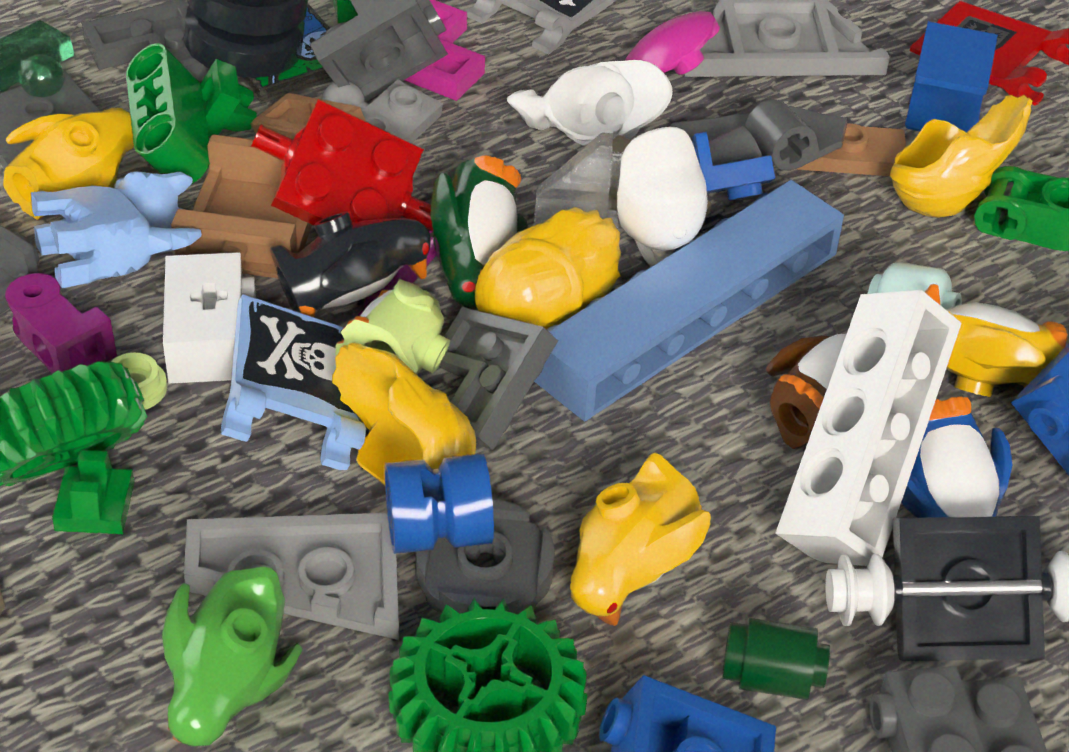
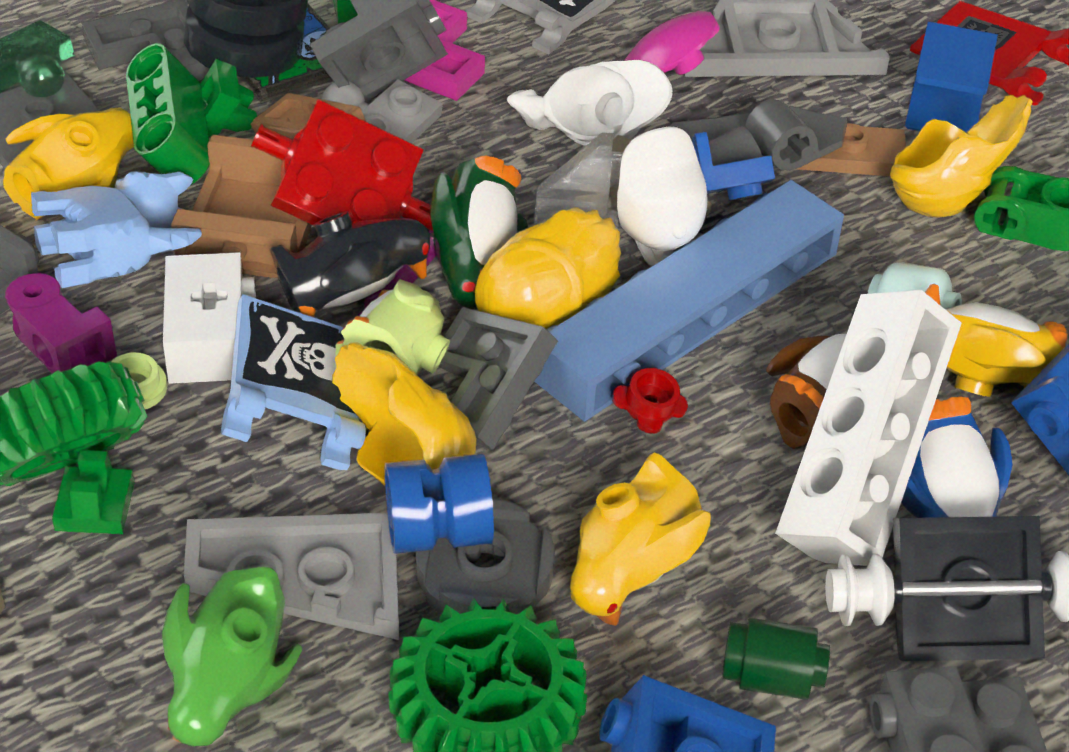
(654, 386): none -> red plate

